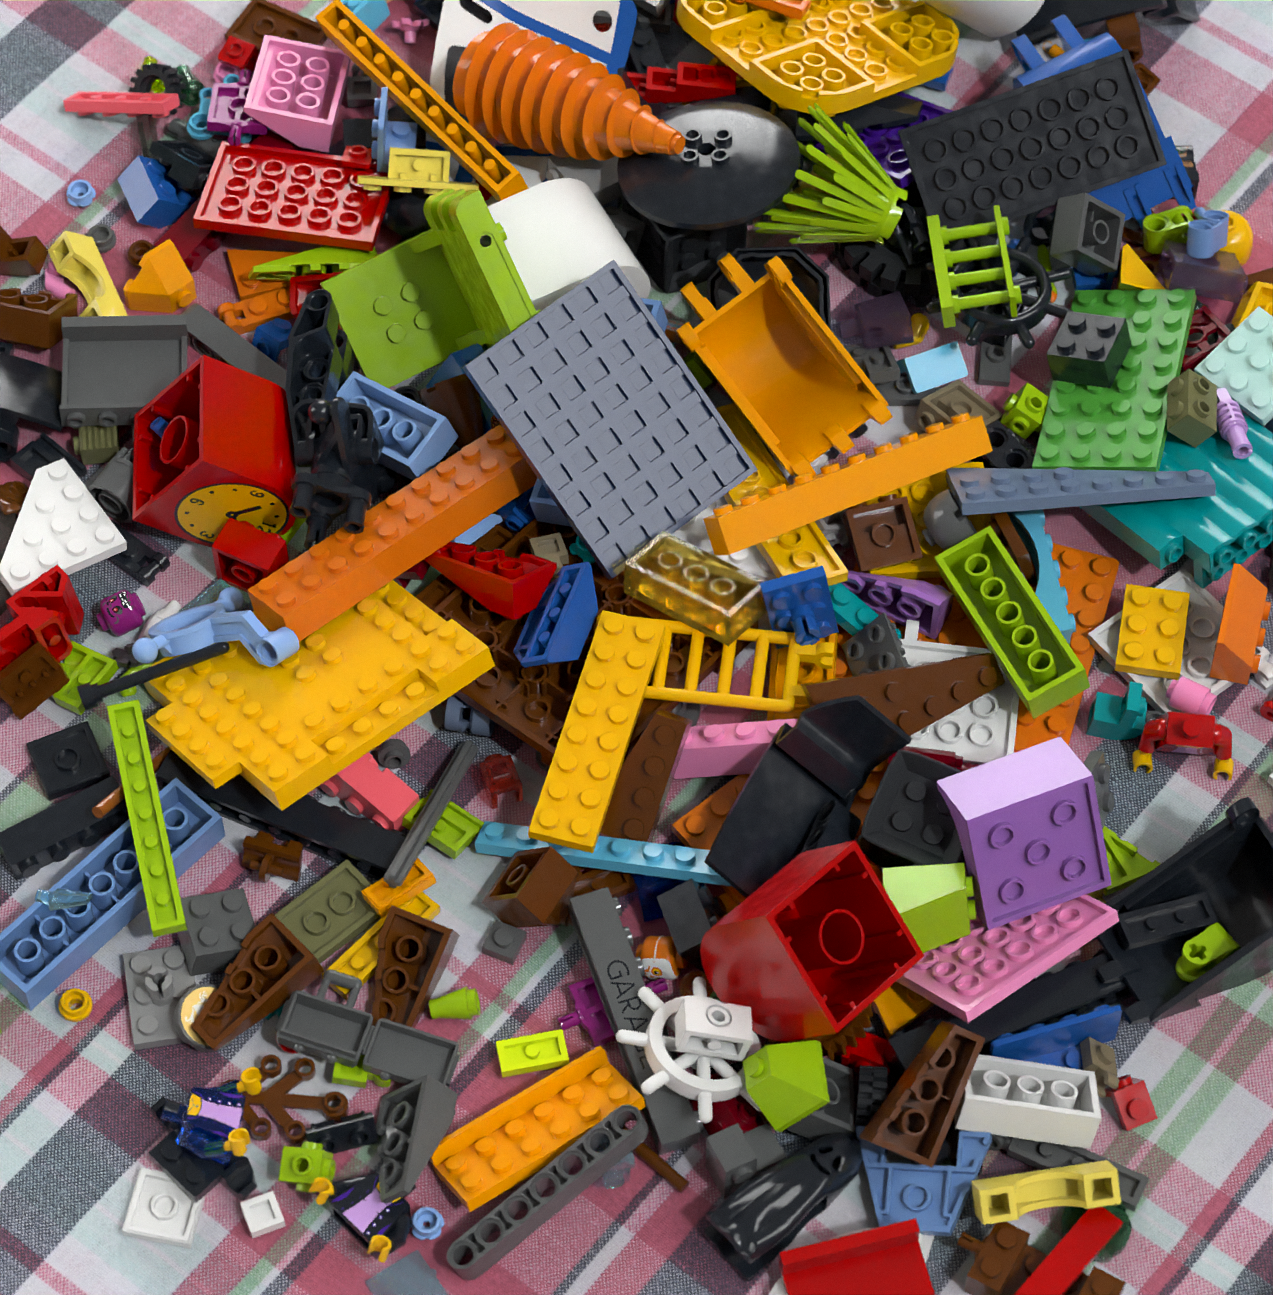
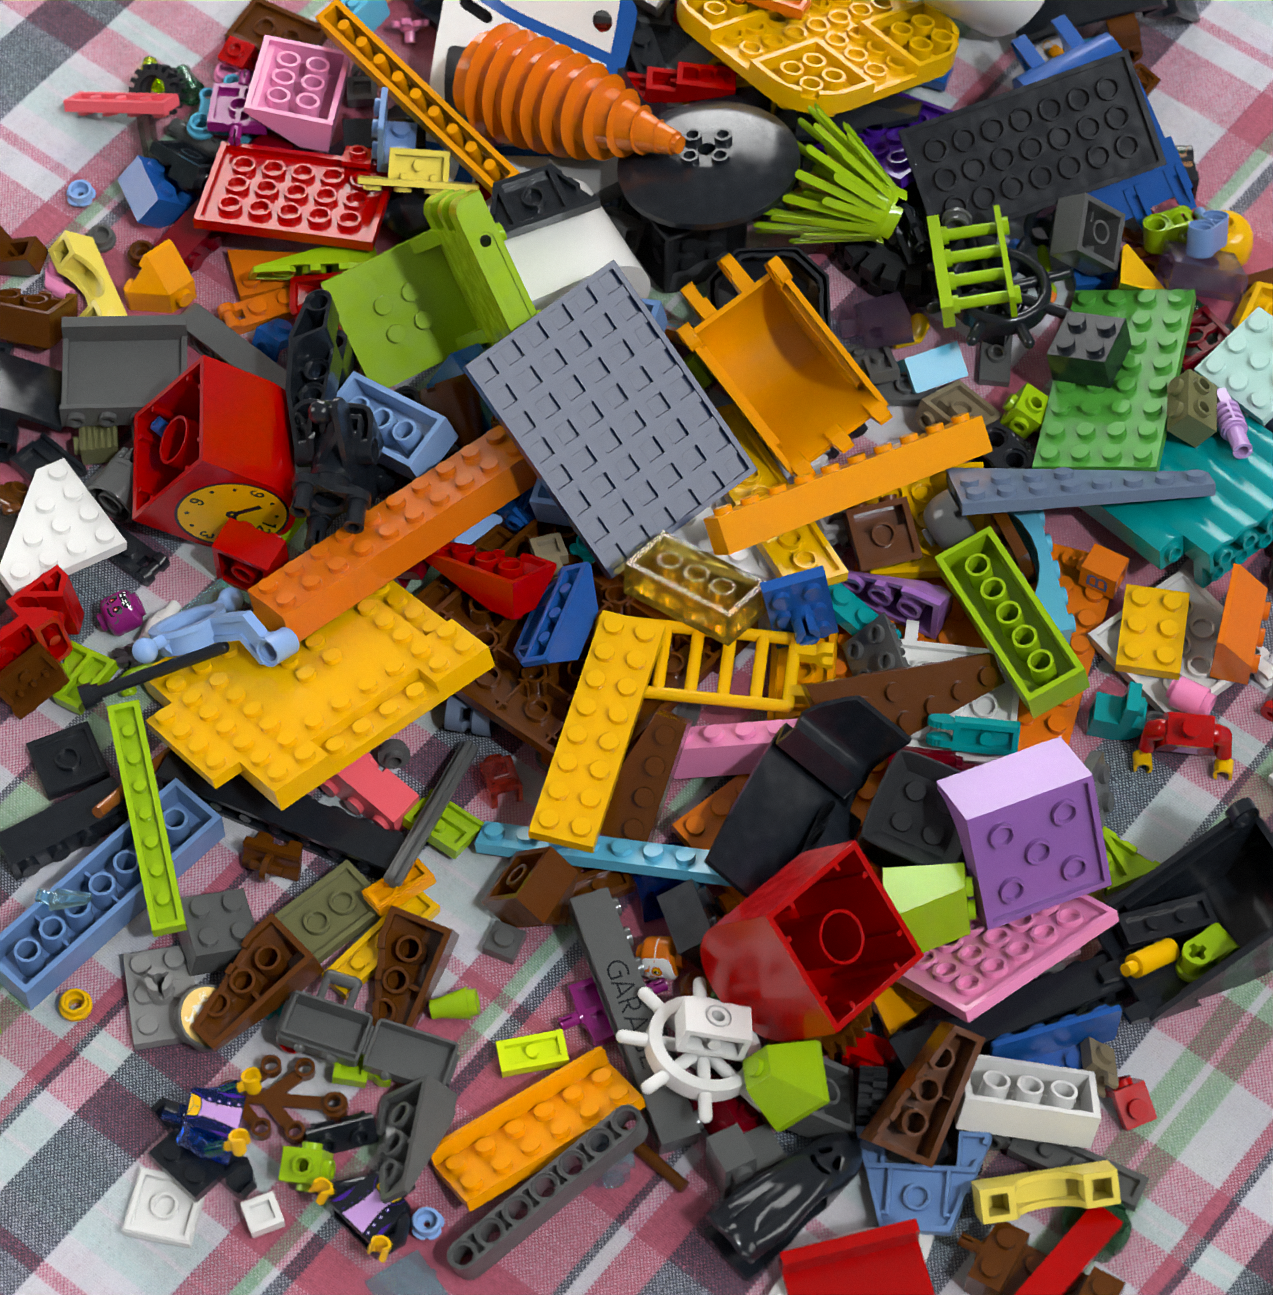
(538, 200): none -> black wing
(956, 218): none -> dark grey plate
(974, 734): none -> teal hinge
(1102, 570): none -> orange brick
(1150, 958): none -> yellow cylinder

